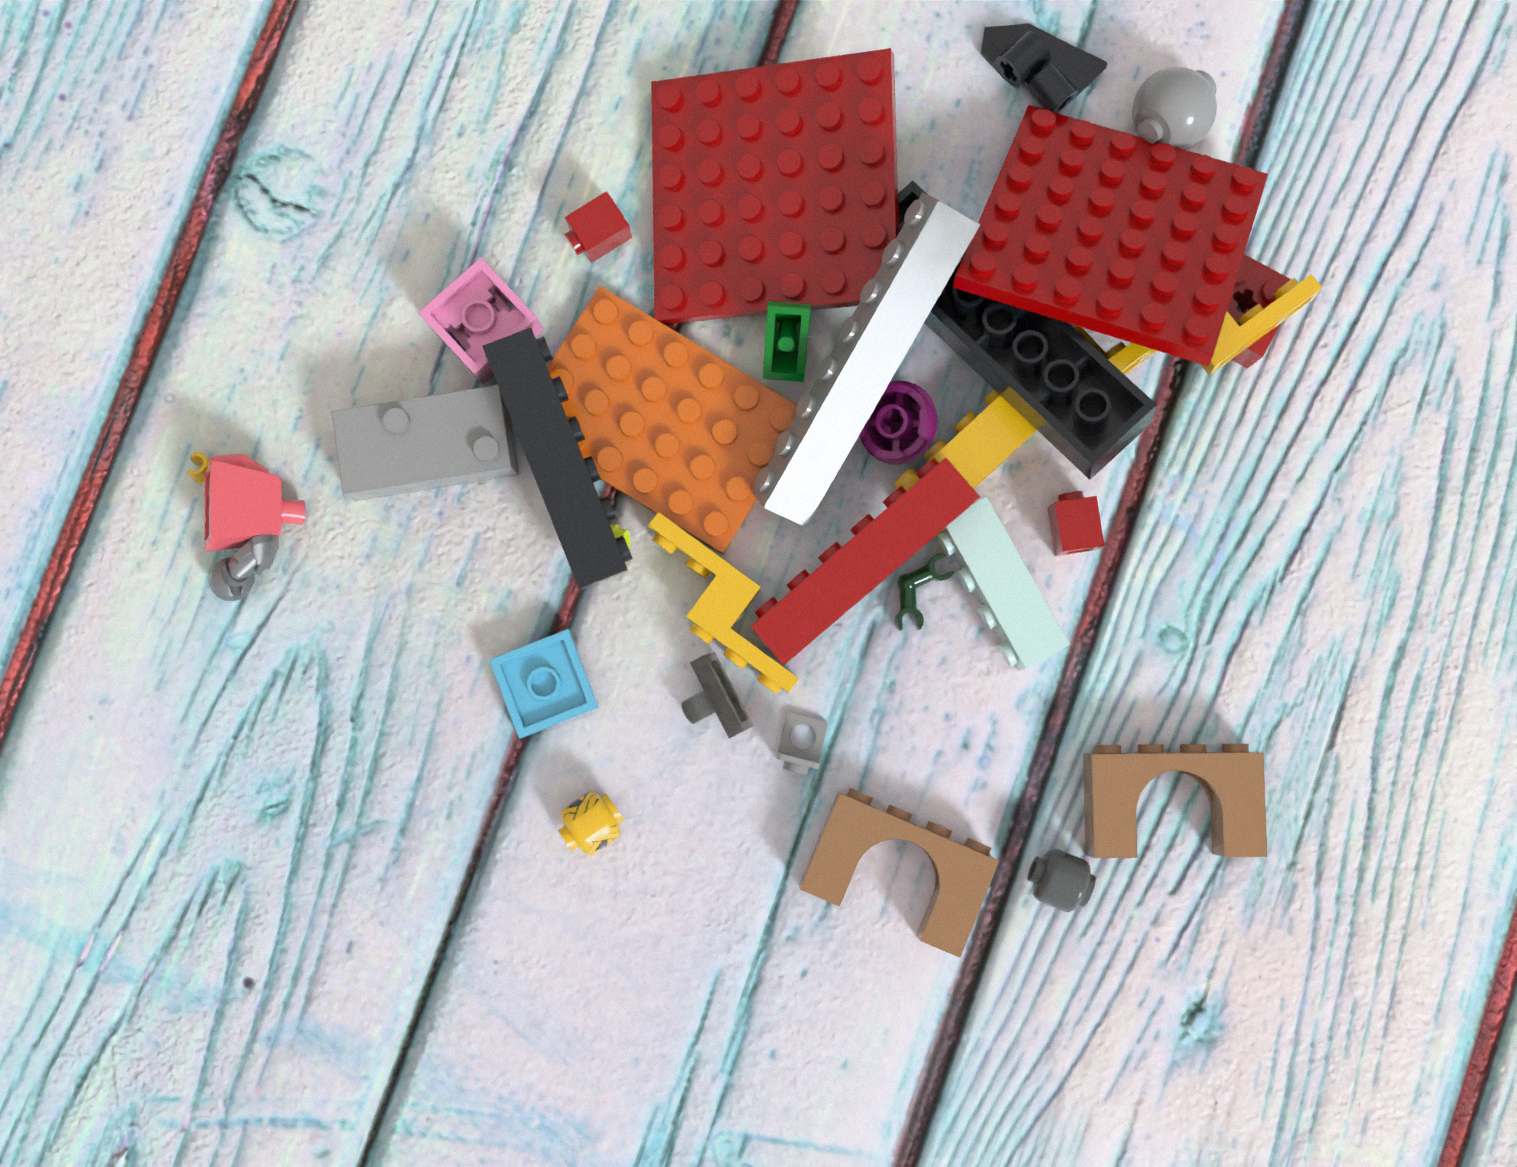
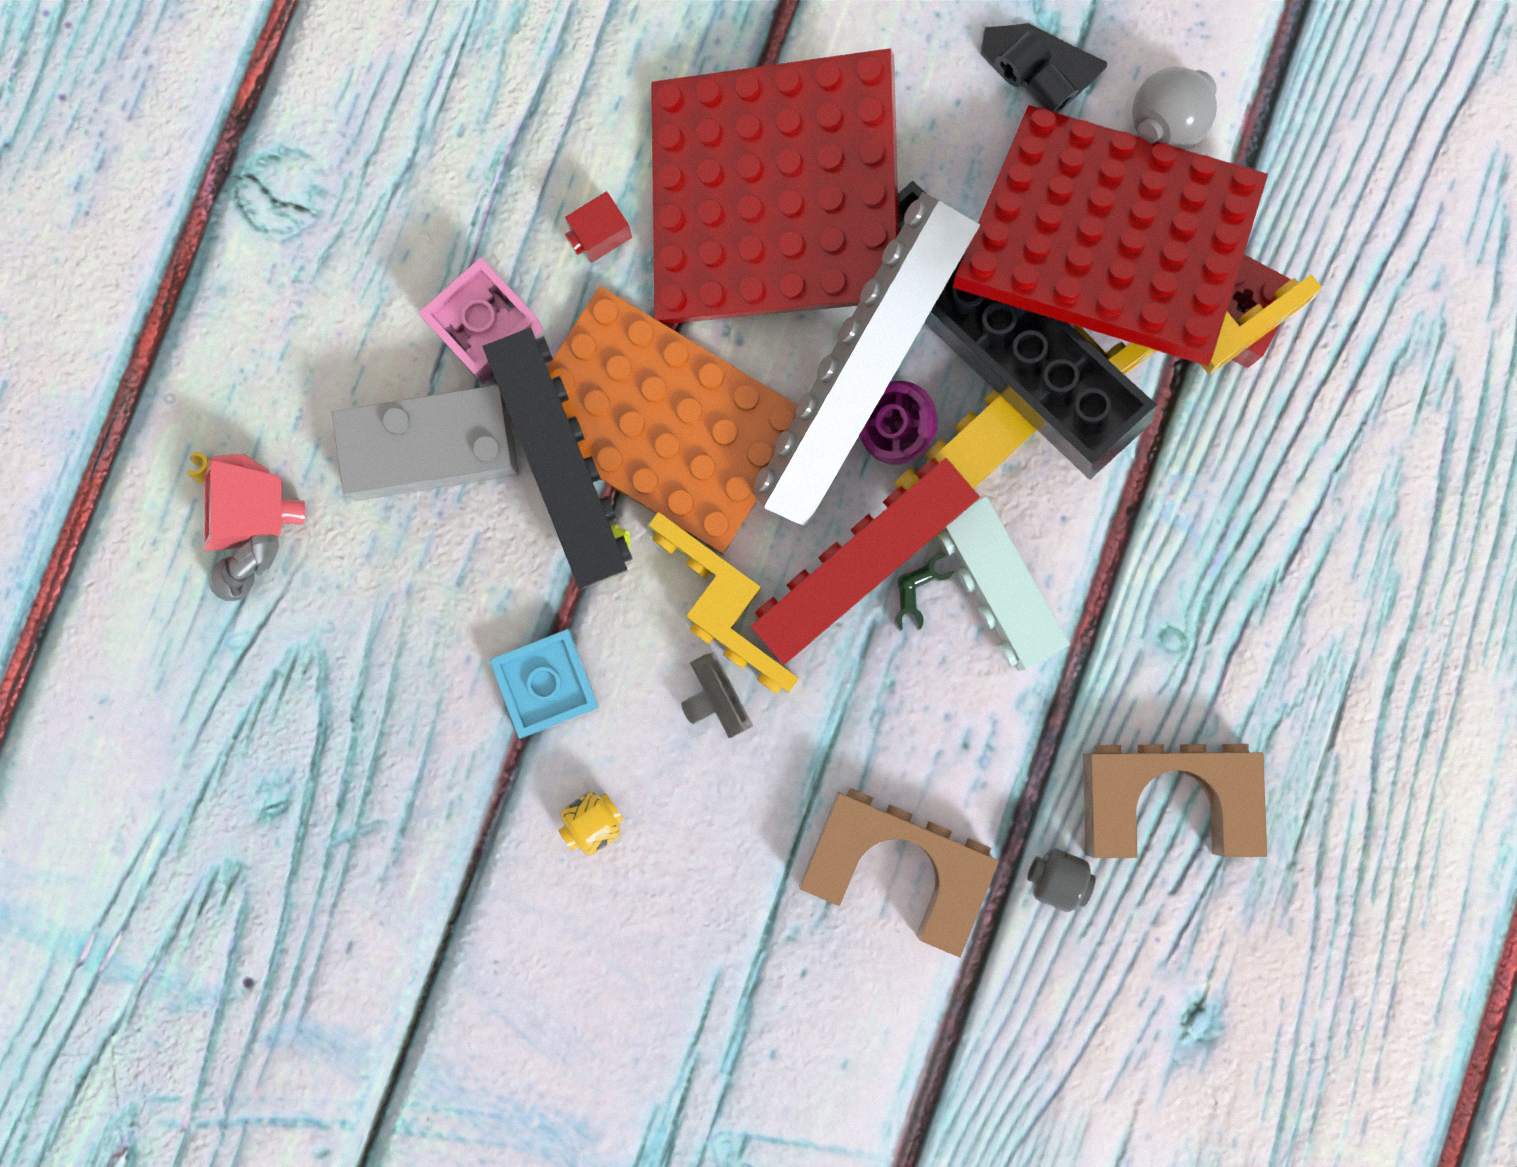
(786, 341): green slope -> none
(798, 759): light grey bracket -> none
(1075, 524): red brick -> none

